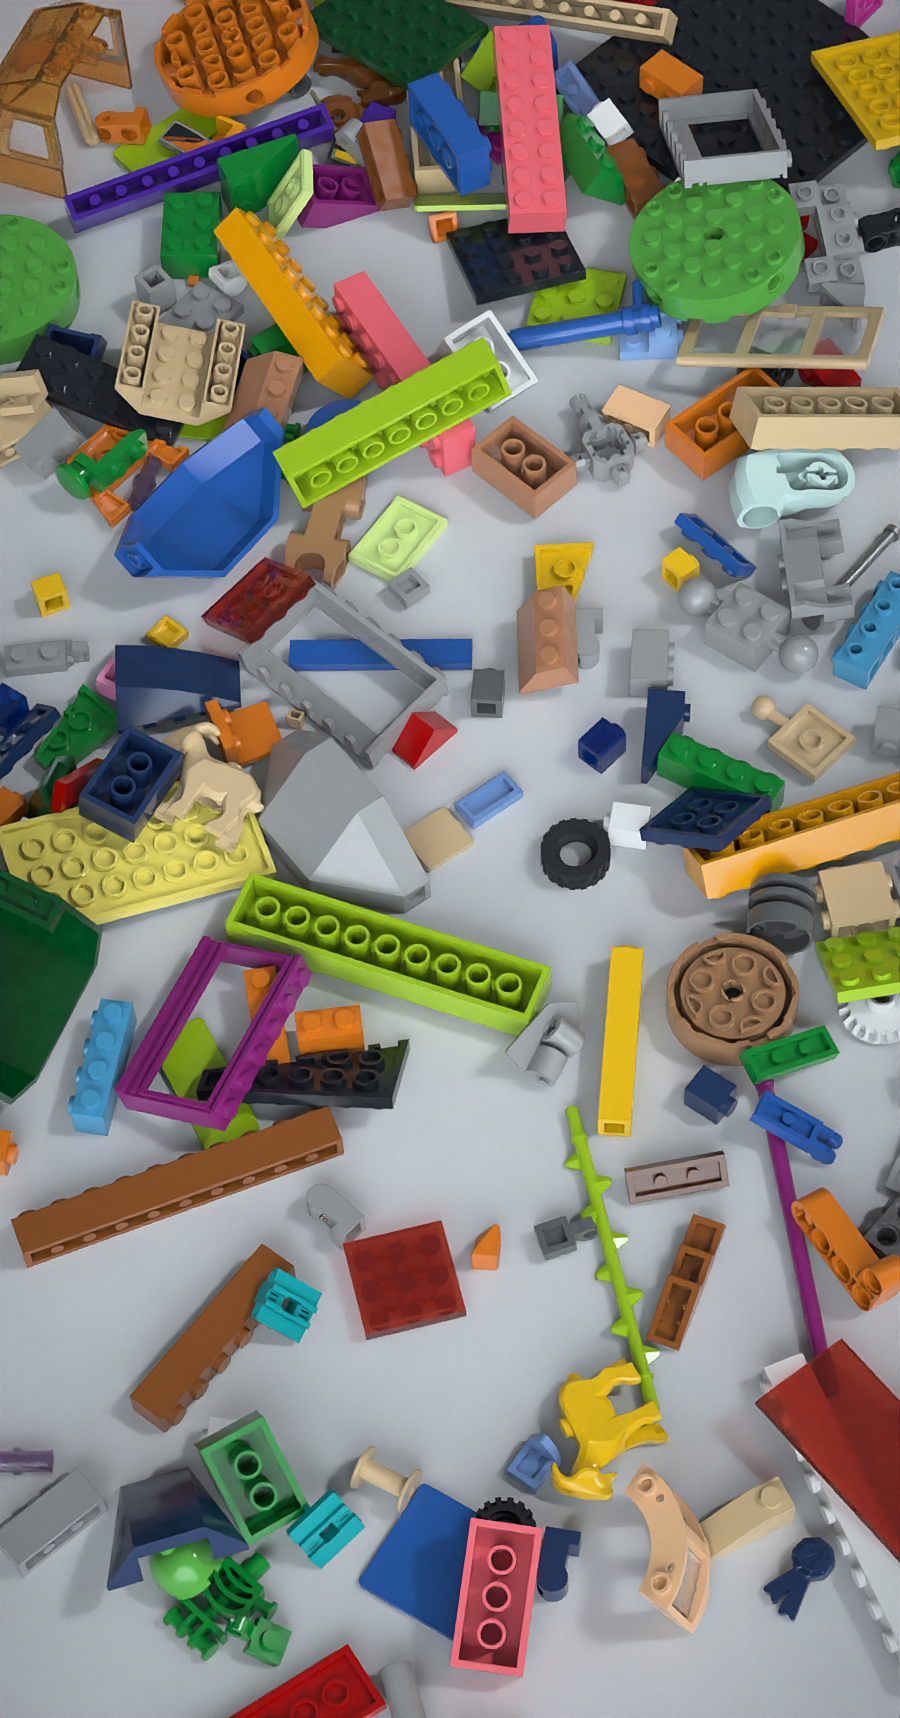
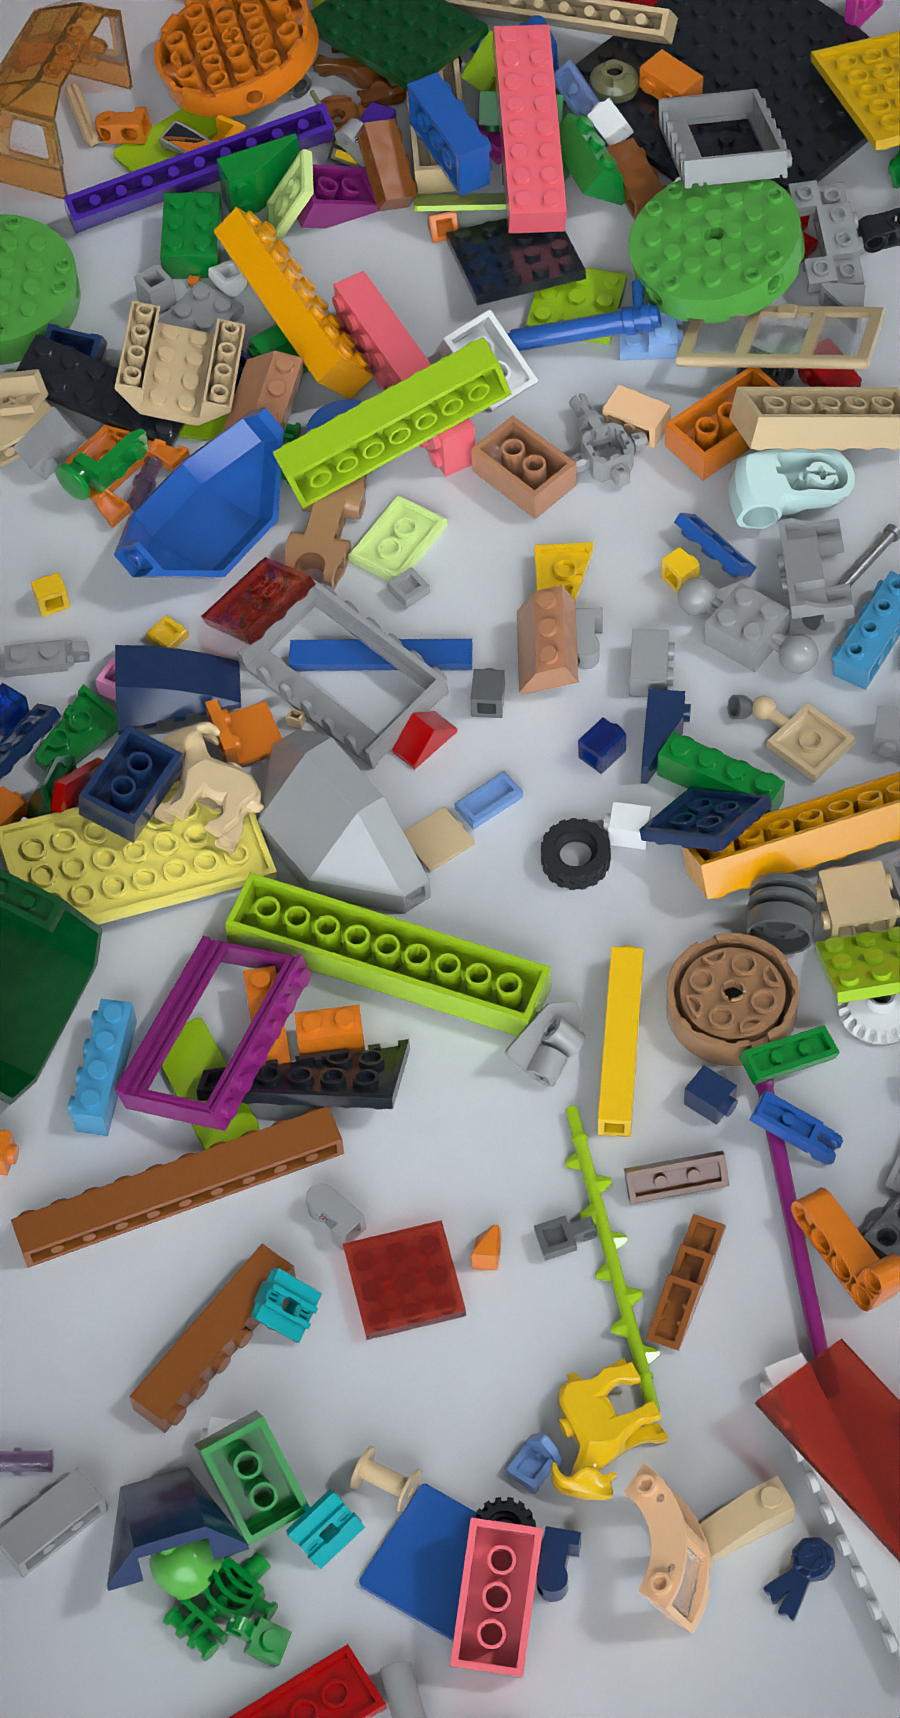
(617, 88): none -> olive piece
(739, 707): none -> dark grey hinge

